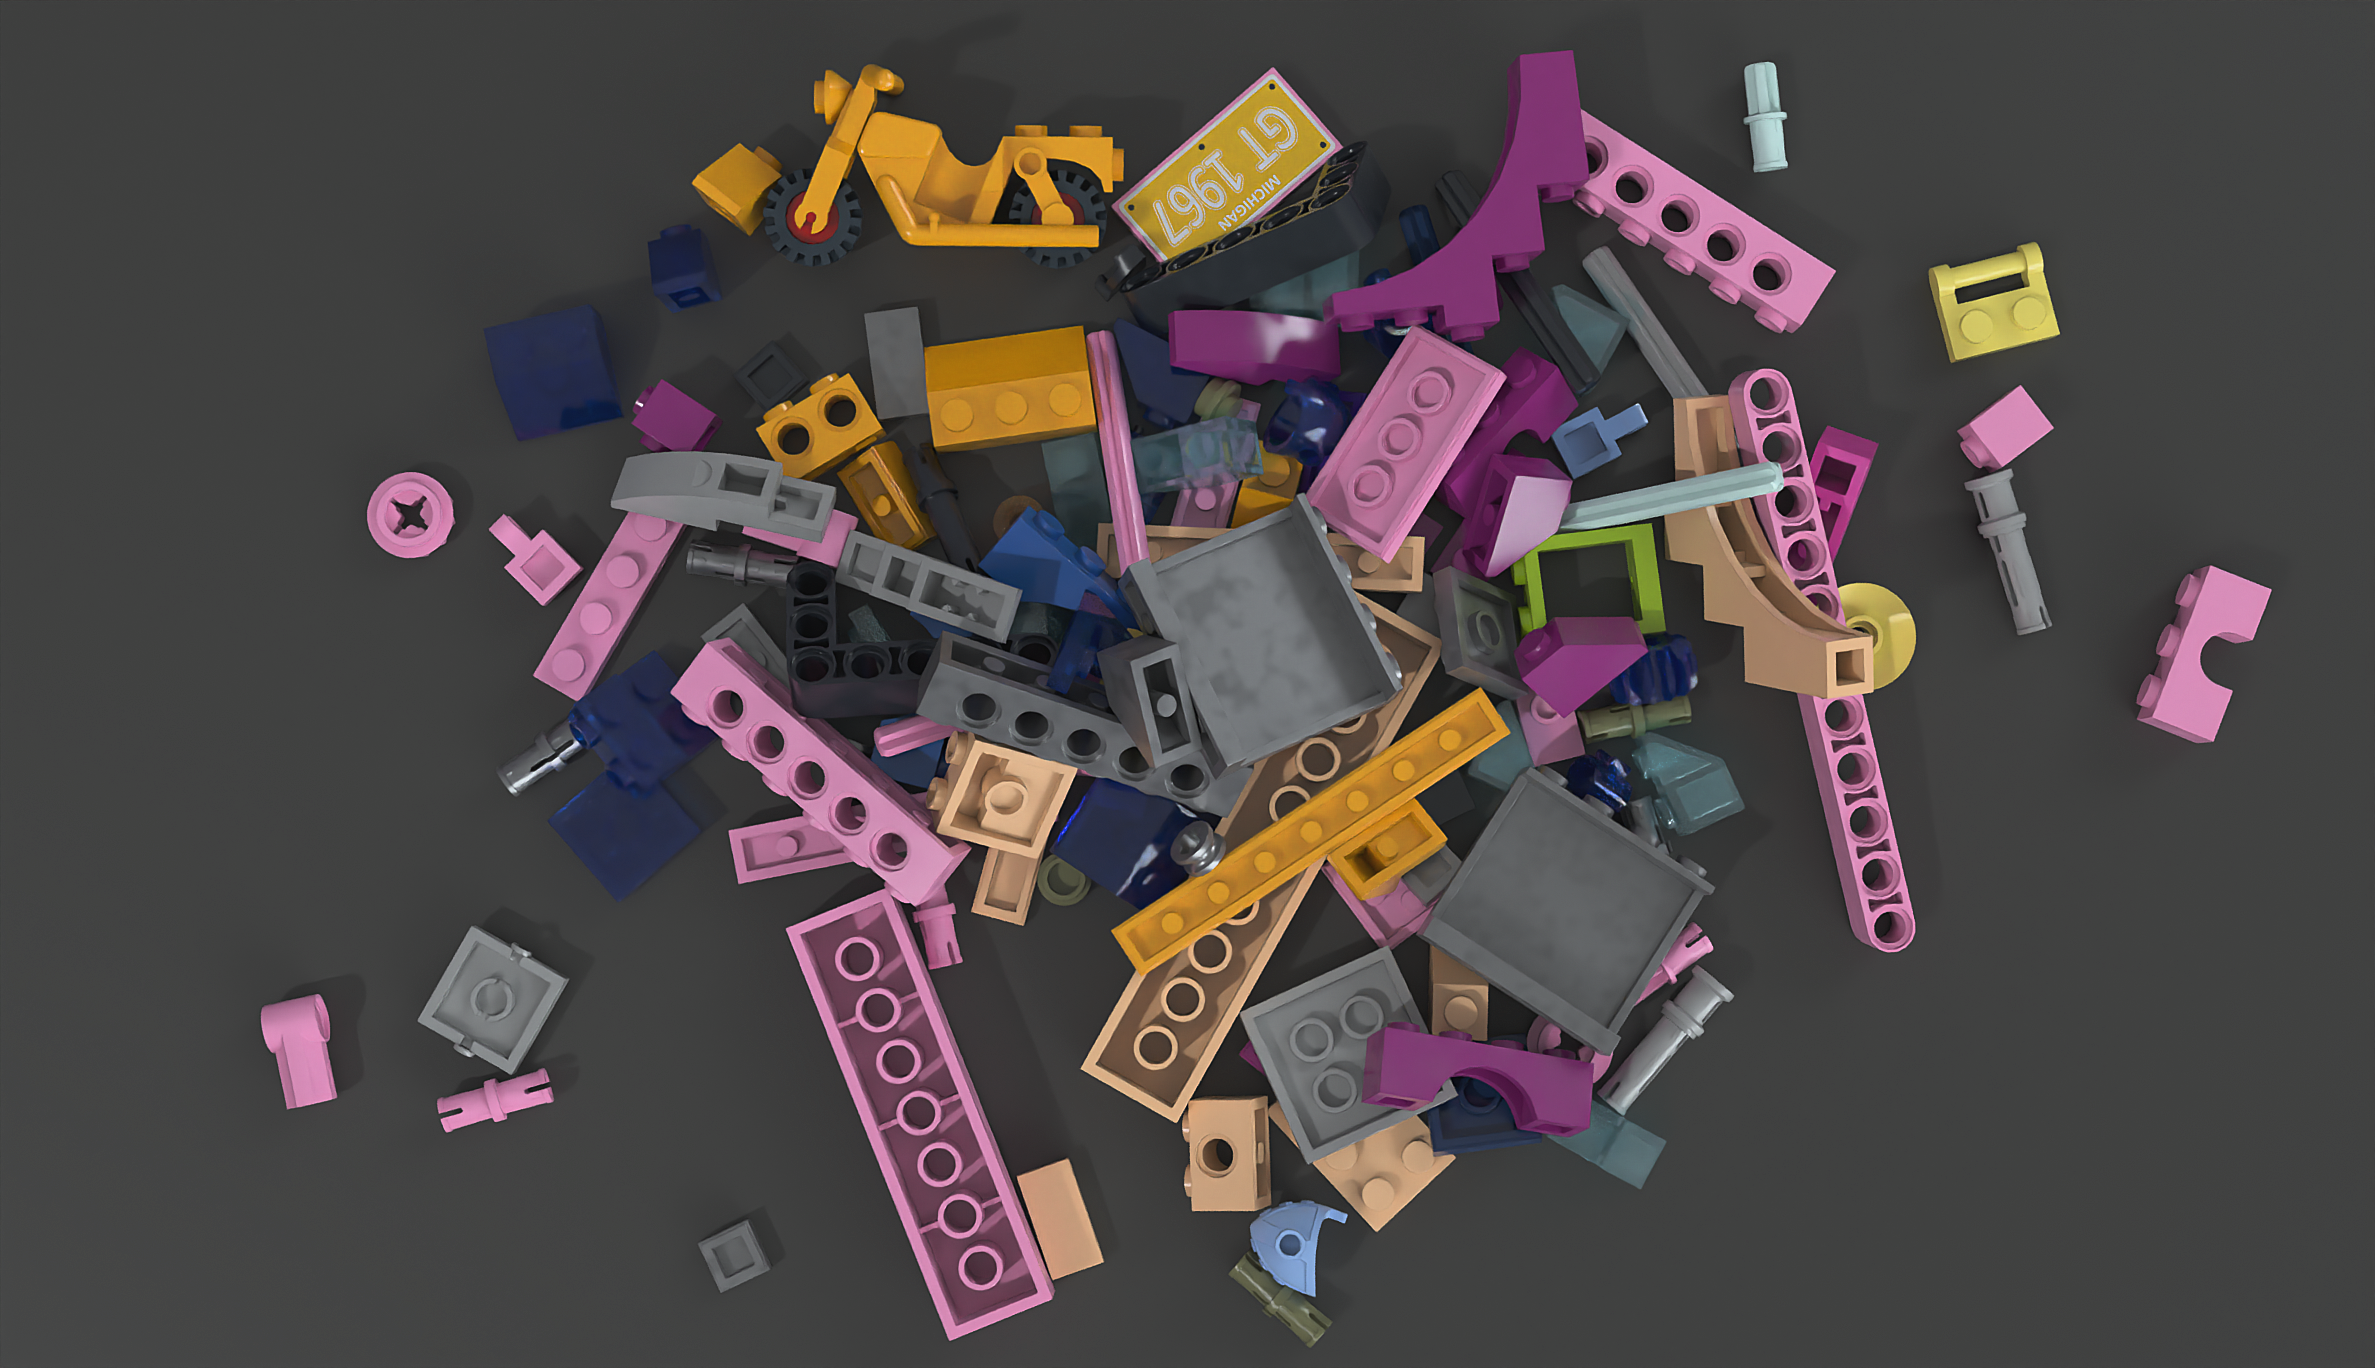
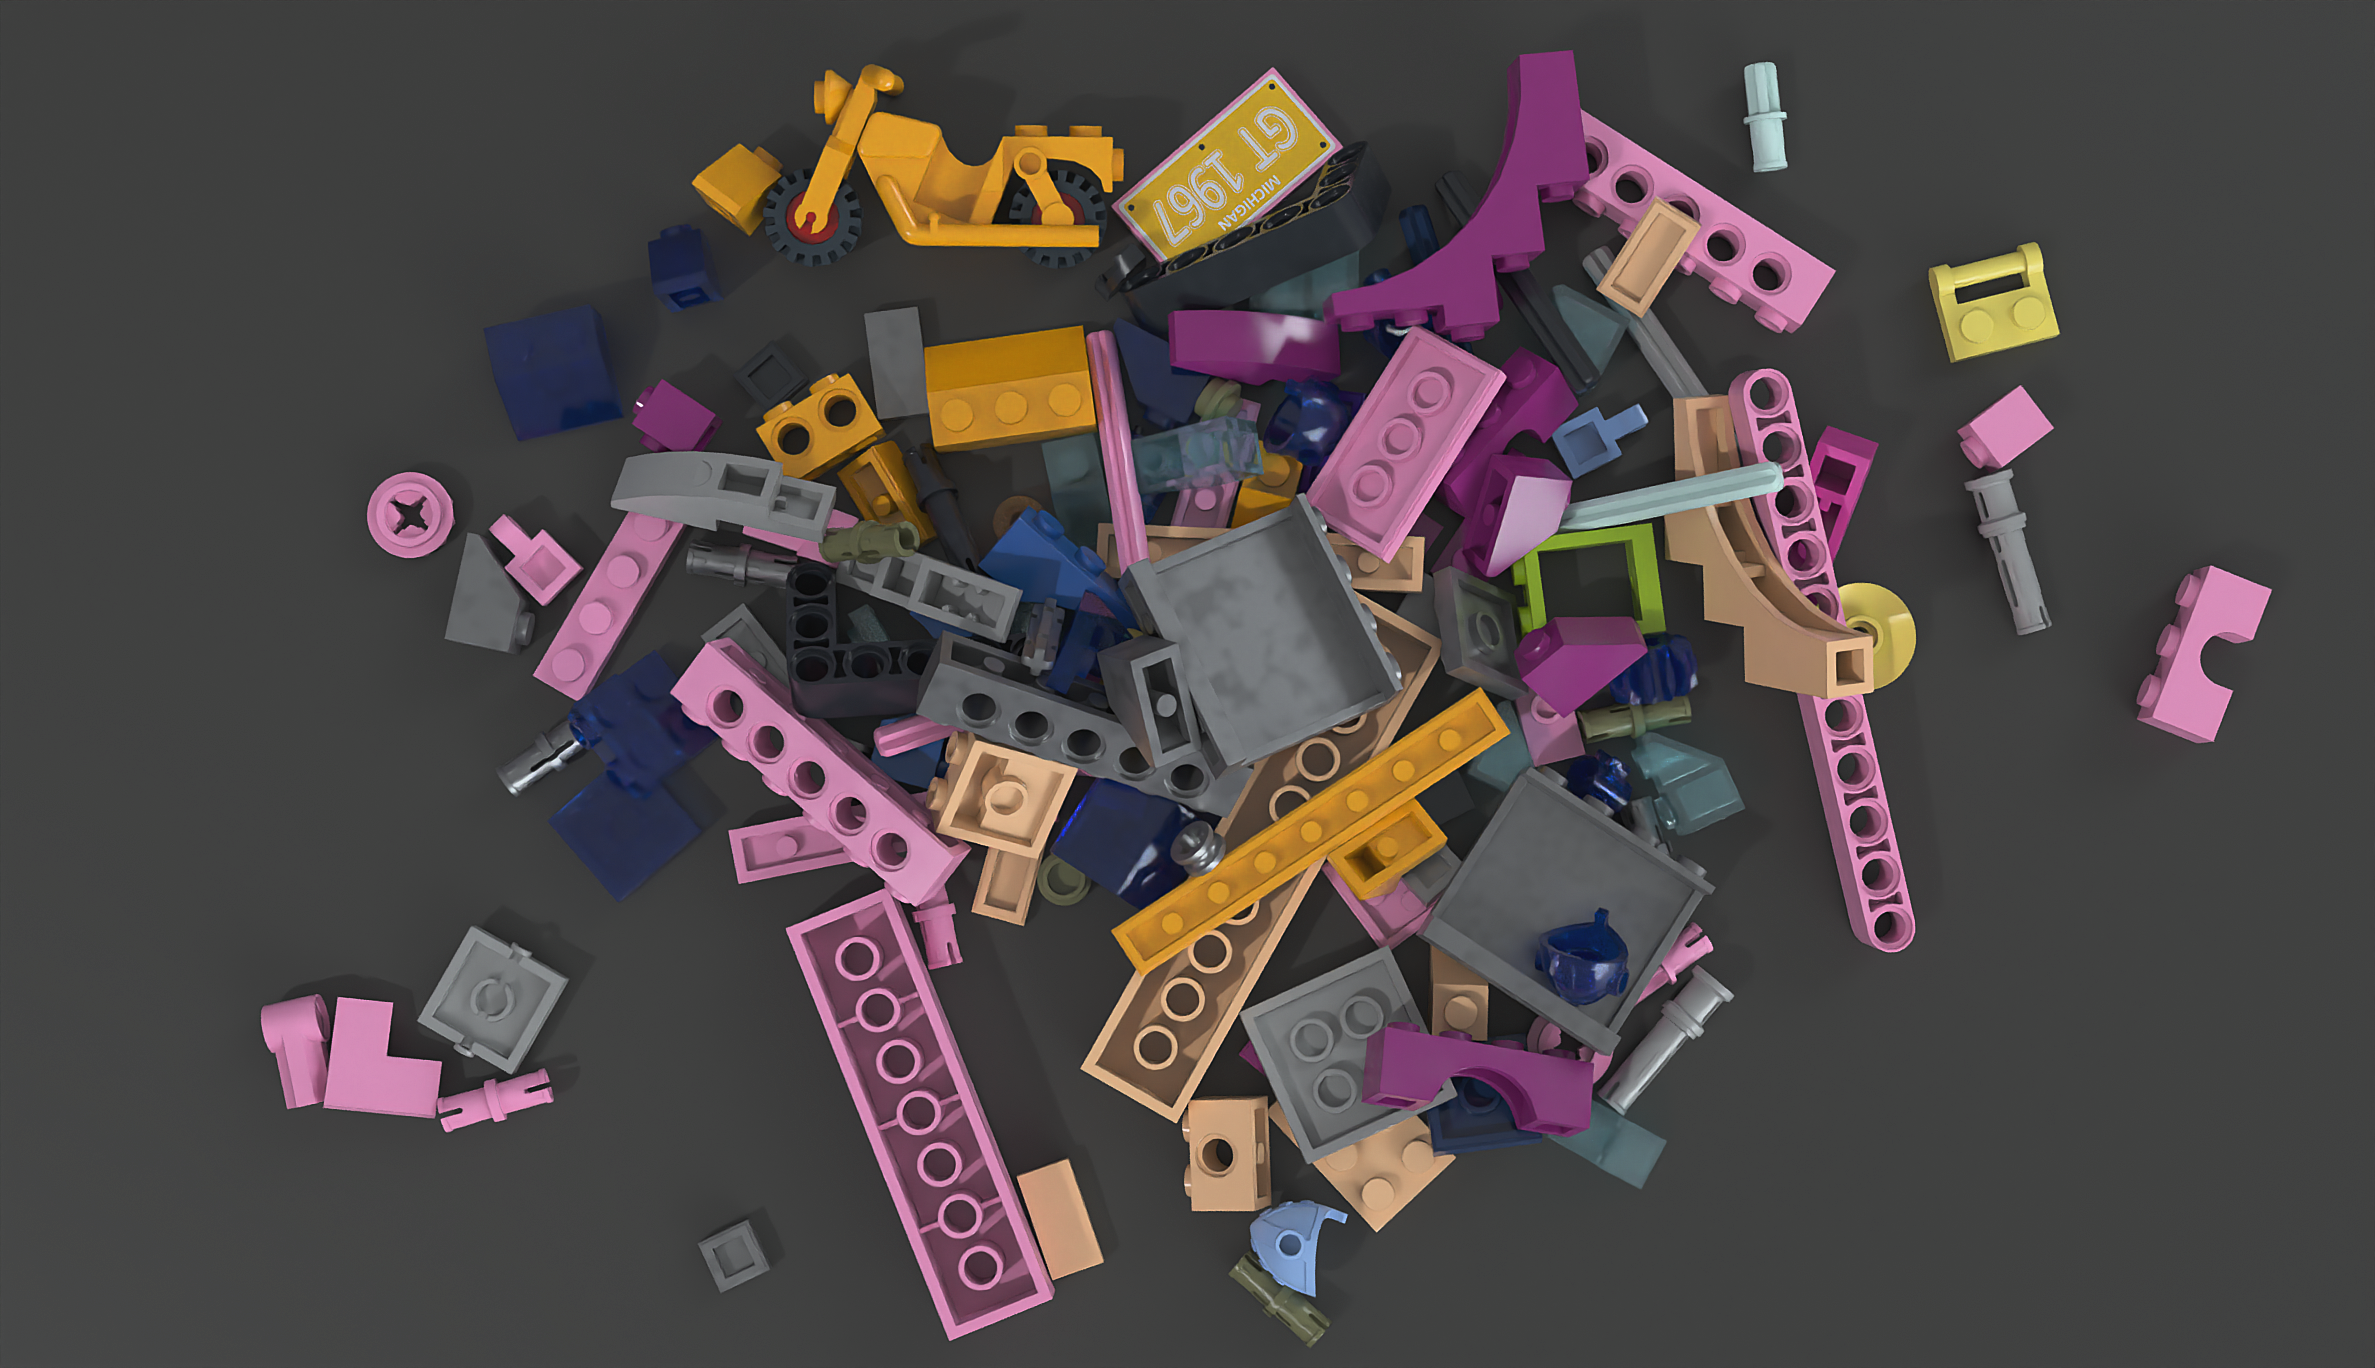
(362, 1073): none -> bright pink tile
(488, 602): none -> flat silver slope
(869, 542): none -> olive pin
(1043, 637): none -> flat silver axle
(1584, 960): none -> clear blue helmet
(1649, 256): none -> light nougat tile

